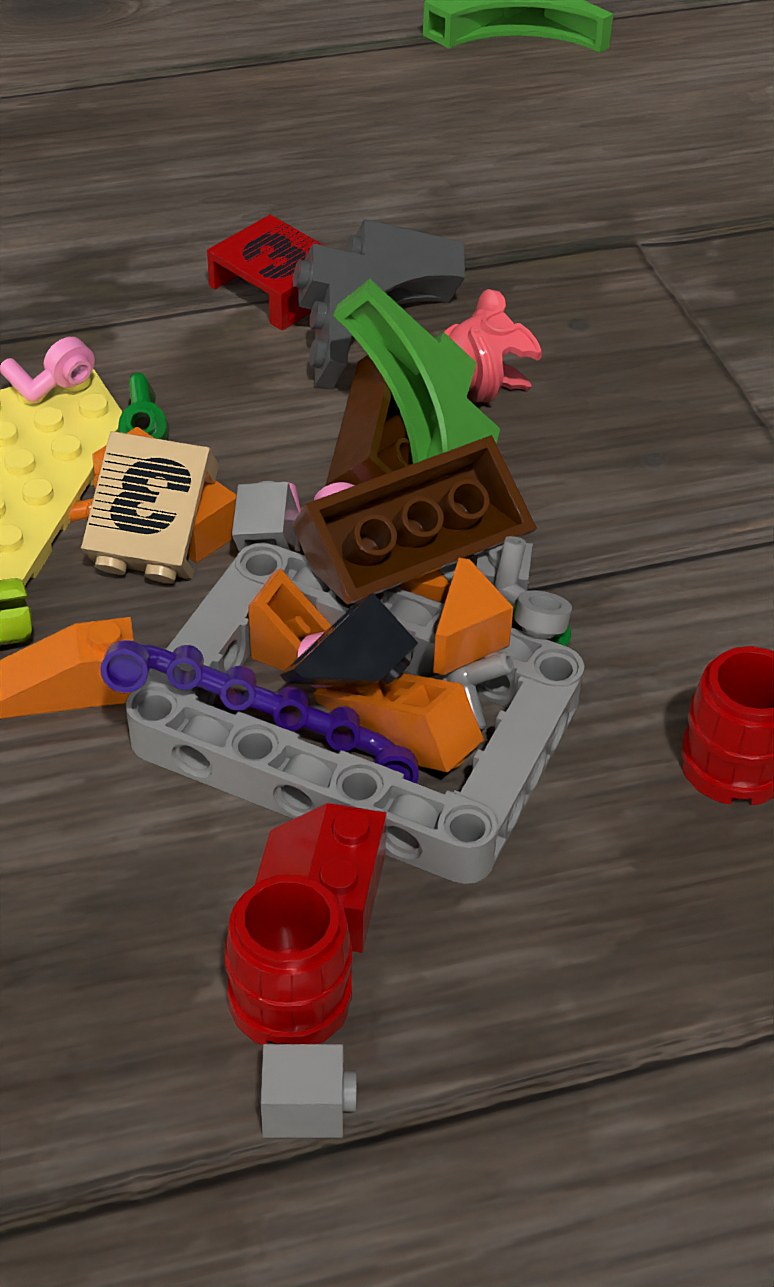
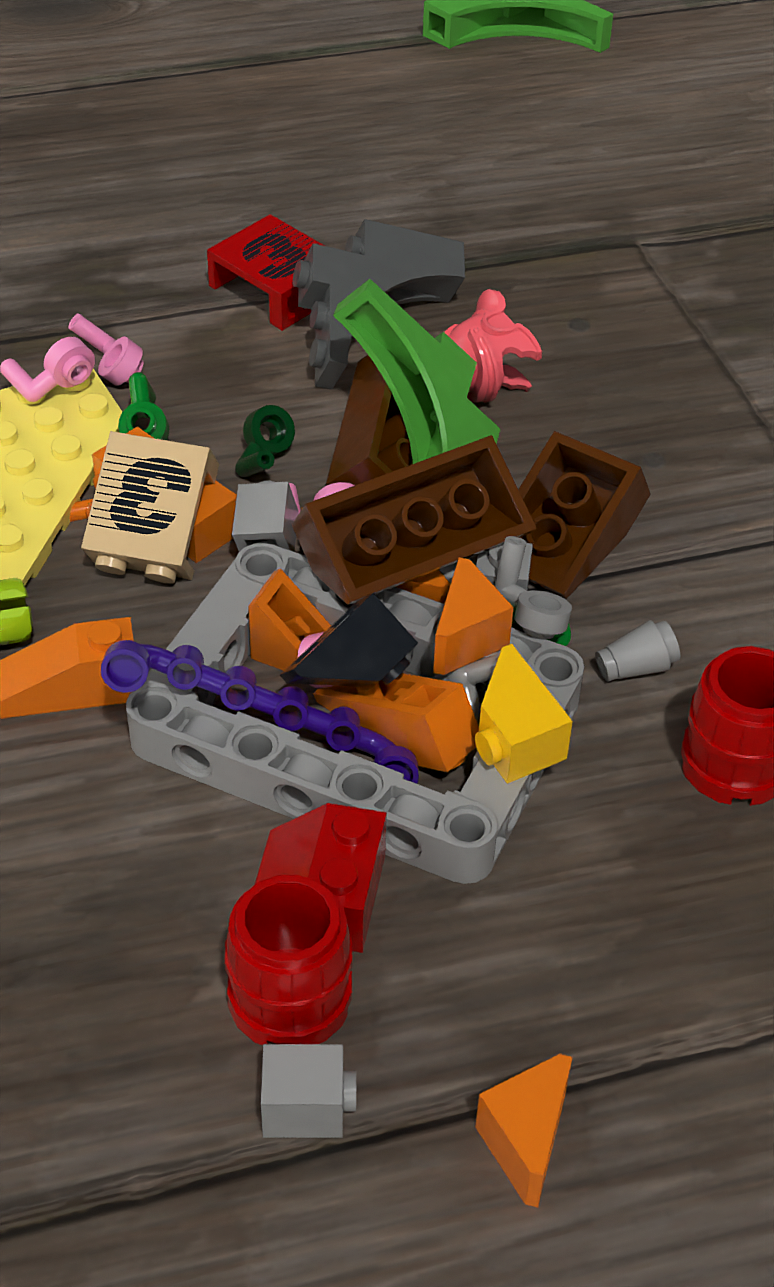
(120, 356): none -> bright pink plate
(260, 452): none -> dark green plate
(520, 720): none -> yellow slope
(522, 1121): none -> orange slope
(580, 509): none -> reddish brown slope
(640, 652): none -> light grey cone

